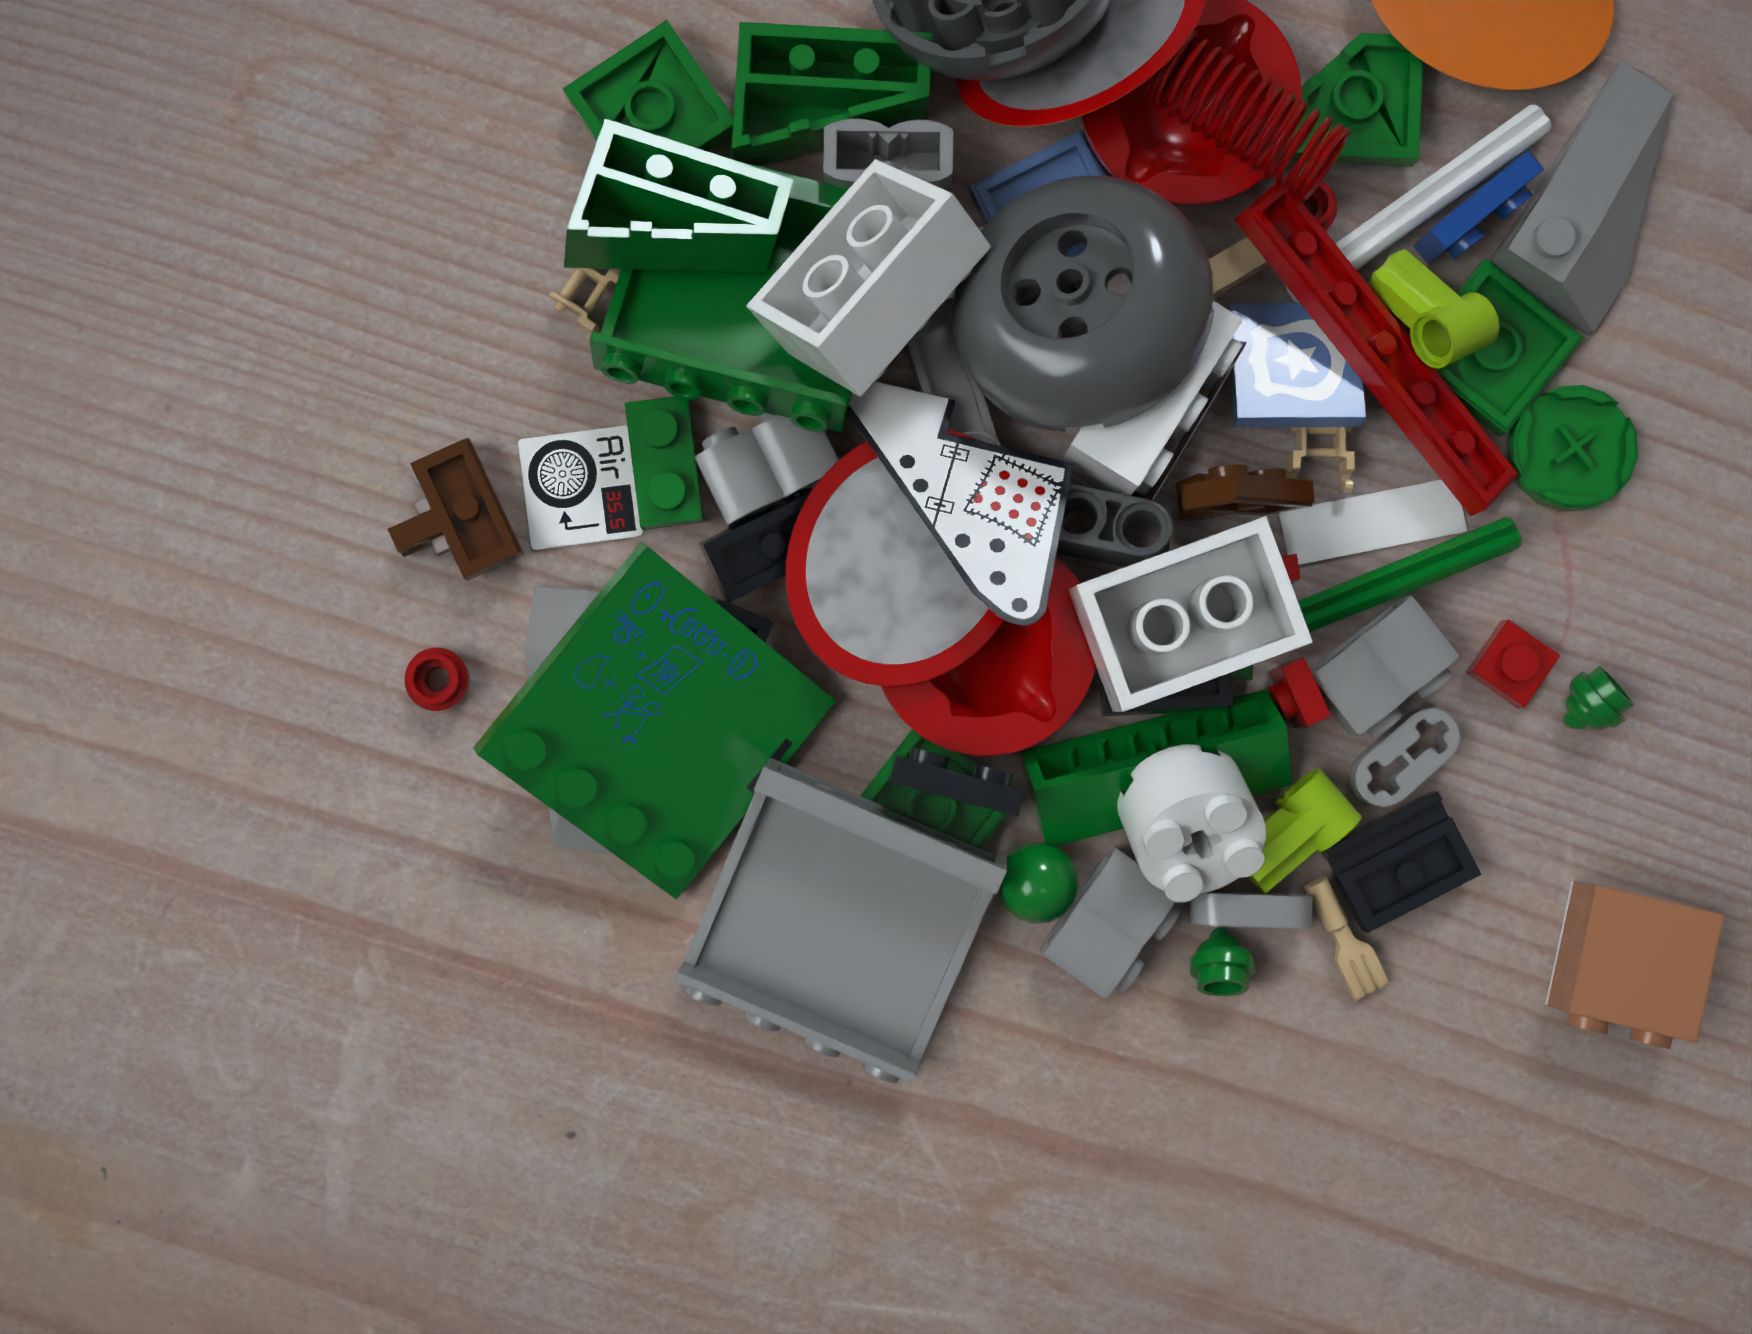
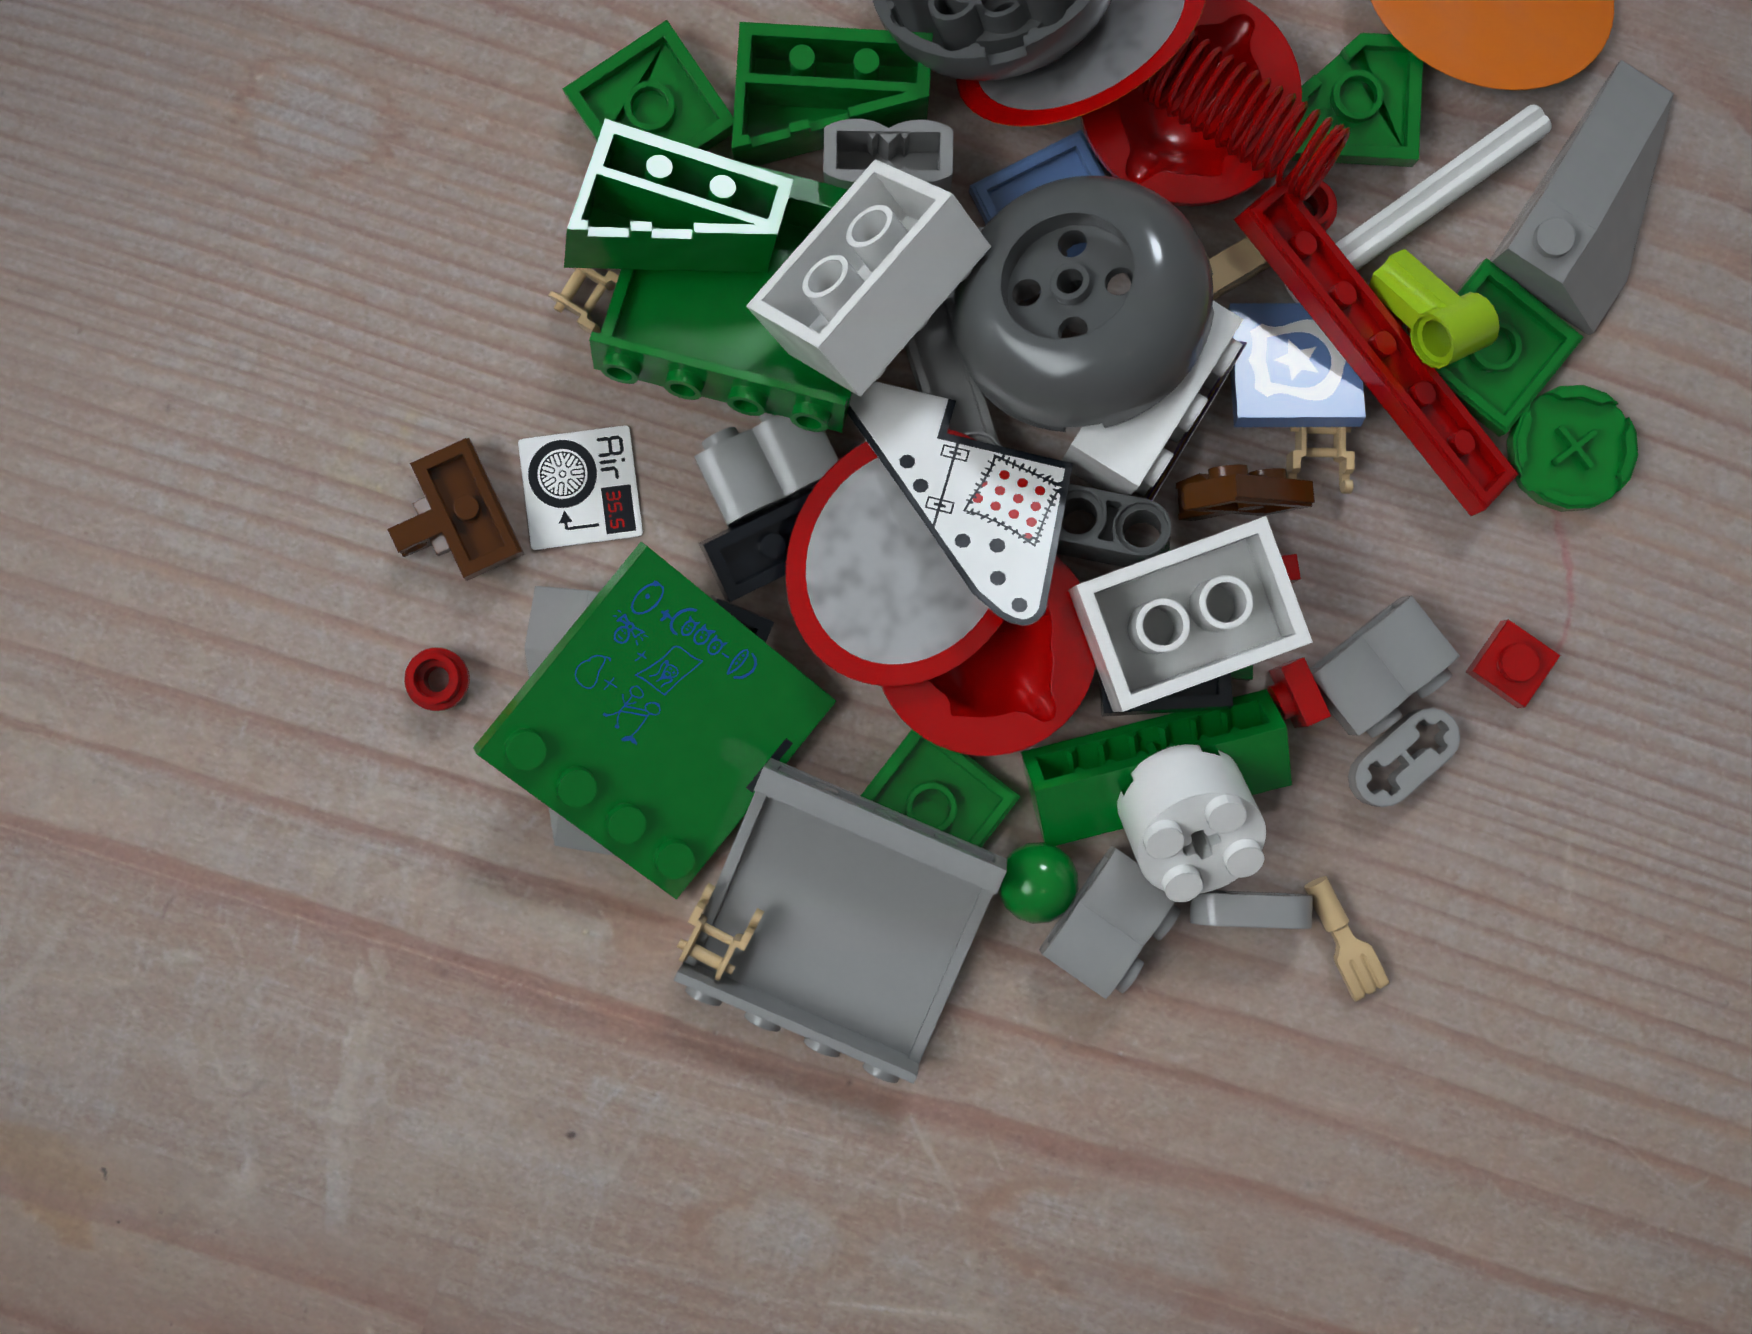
(664, 462): green plate -> none
(707, 957): none -> tan piece
(984, 788): black plate -> none
(1222, 965): green plate -> none
(1308, 819): lime piece -> none
(1372, 522): white sticker -> none
(1400, 862): black plate -> none
(1410, 573): green axle -> none
(1499, 195): blue plate -> none
(1595, 701): green plate -> none
(1634, 964): nougat piece -> none

